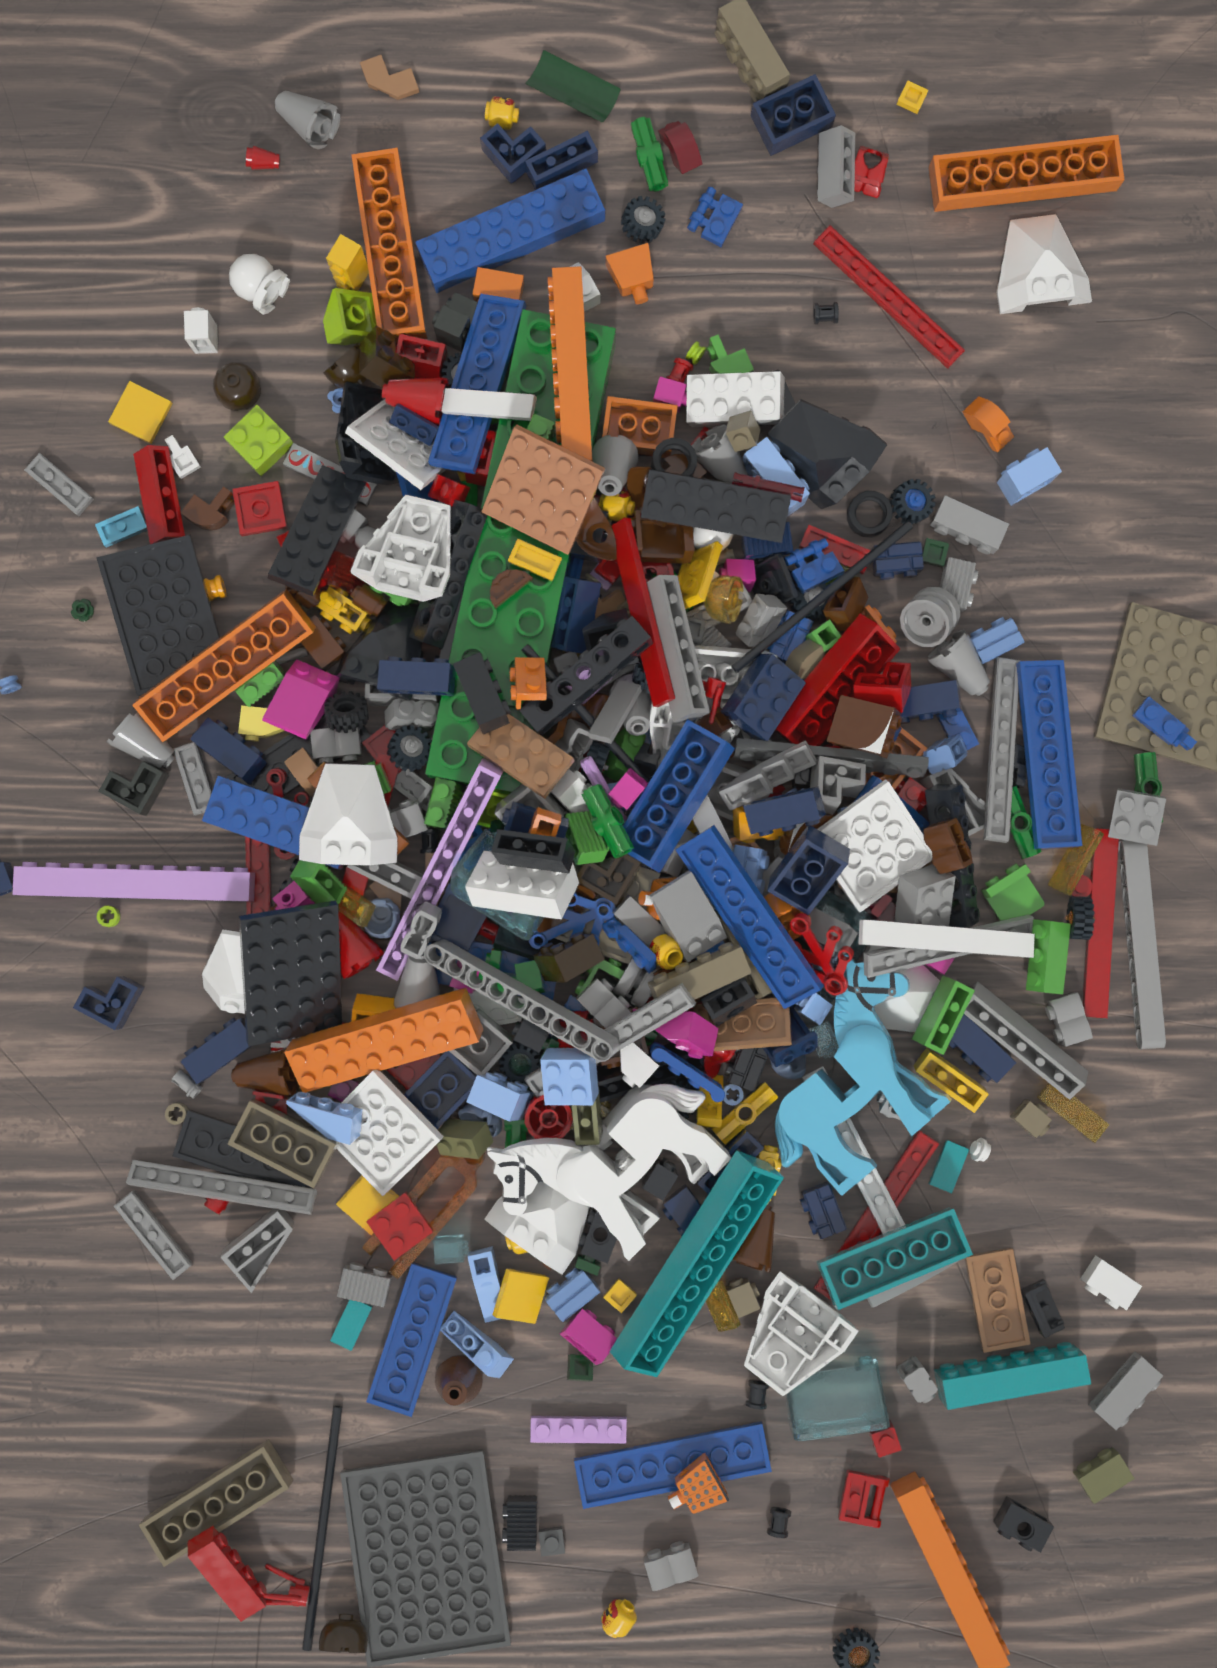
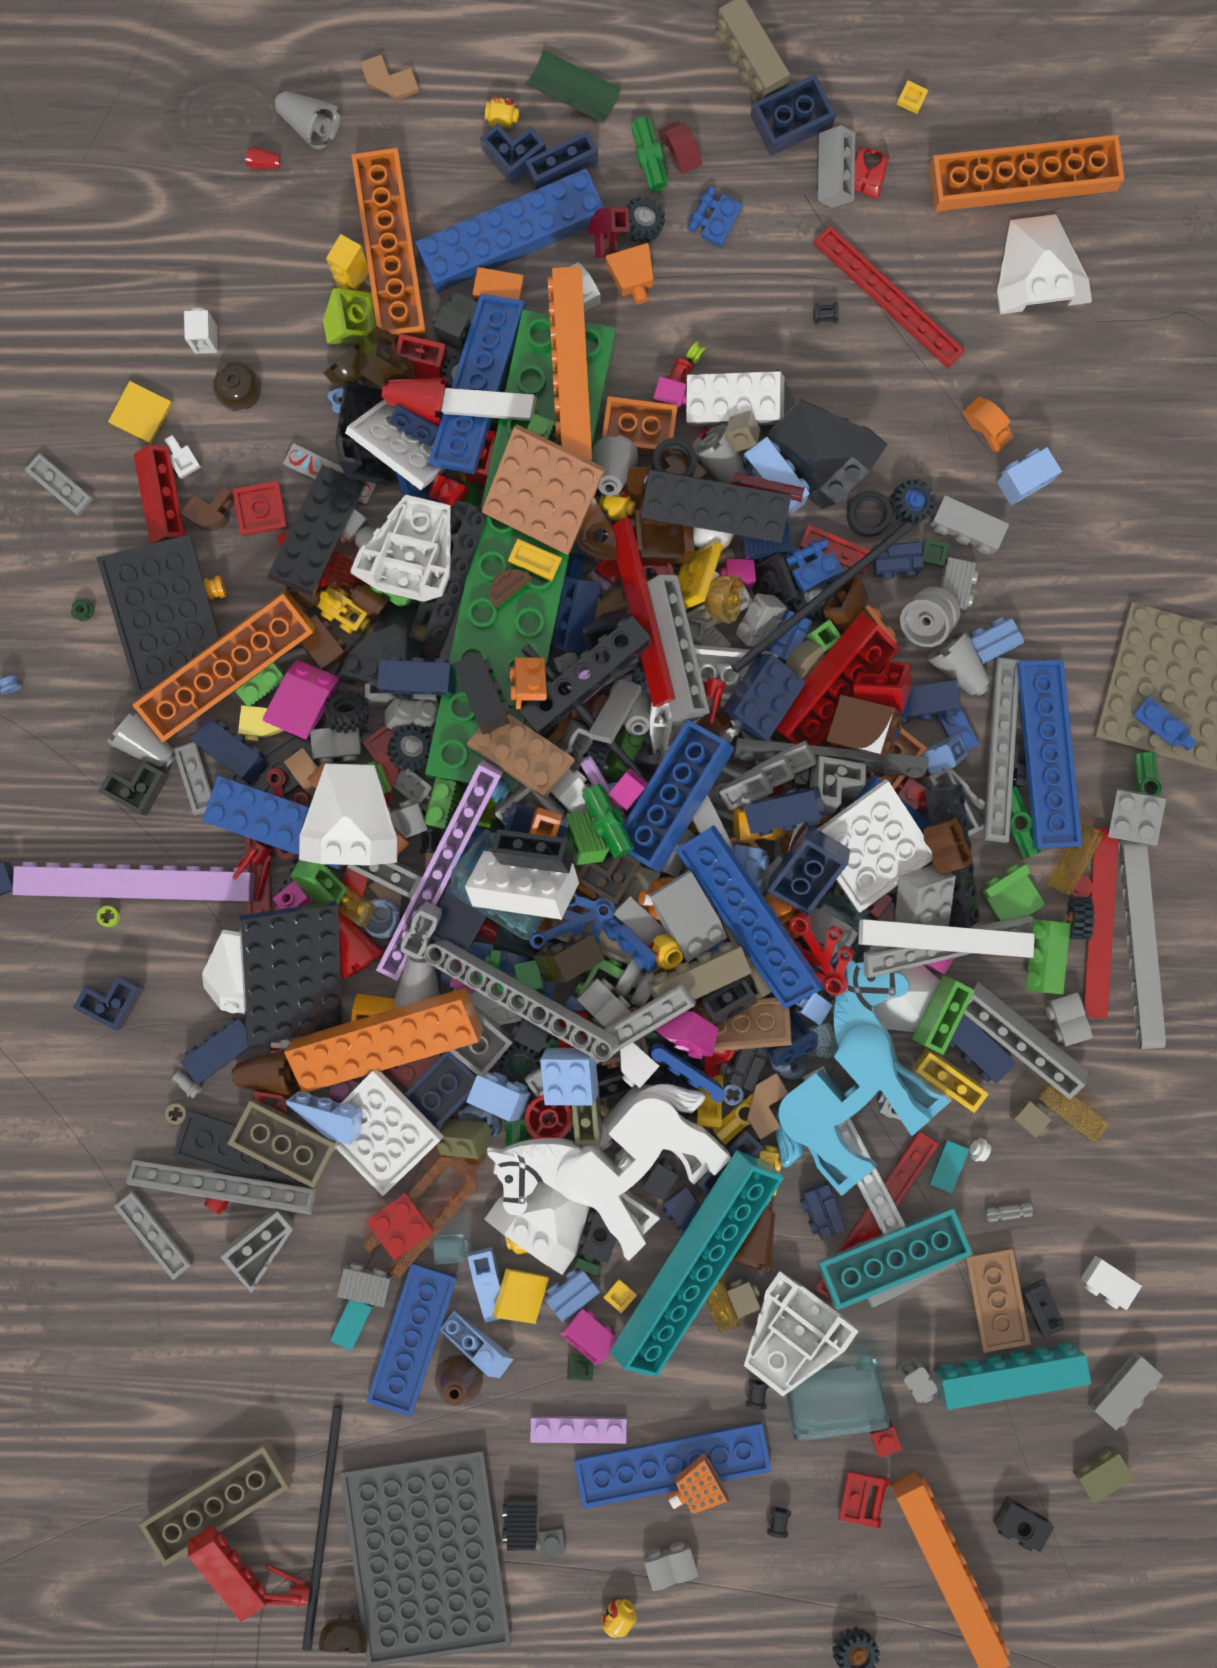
(121, 526): medium azure plate -> none
(257, 281): white tile -> none
(257, 853): none -> red plant
(258, 440): lime brick -> none
(364, 1201): yellow piece -> none
(500, 791): none -> dark azure plate
(605, 228): none -> dark red brick
(733, 363): bright green brick -> none
(764, 1095): none -> medium nougat tile
(1009, 1212): none -> light grey axle

